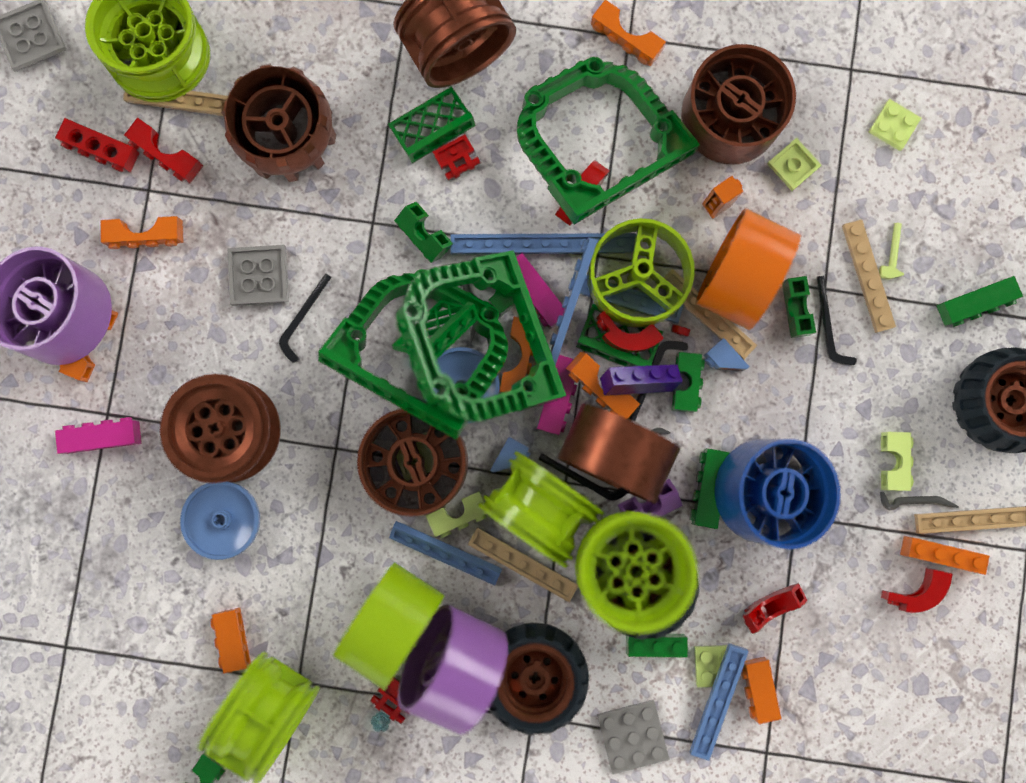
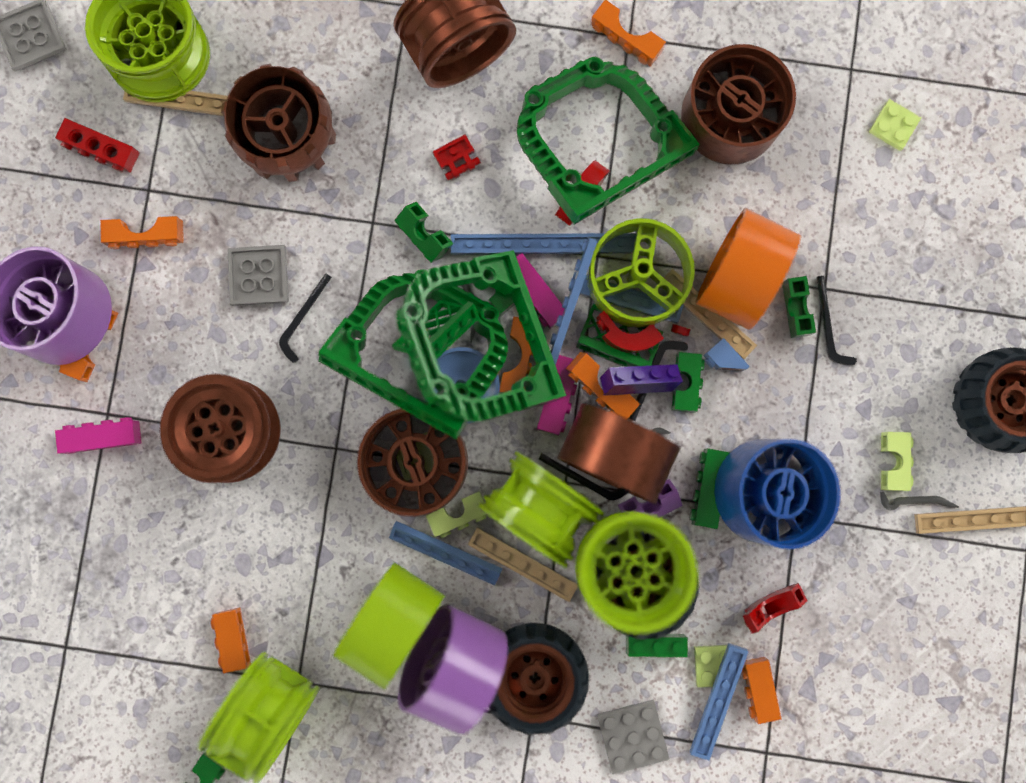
(181, 163): red arch -> none
(220, 520): medium blue dish -> none
(385, 722): clear light blue plate -> none
(390, 693): red plate -> none
(437, 138): green fence -> none
(507, 452): medium blue slope -> none
(722, 196): orange brick -> none
(794, 164): yellowish green plate -> none
(868, 276): tan plate -> none
(890, 271): yellowish green piece -> none
(931, 593): red arch -> none
(944, 555): orange arch -> none
(979, 301): green brick -> none

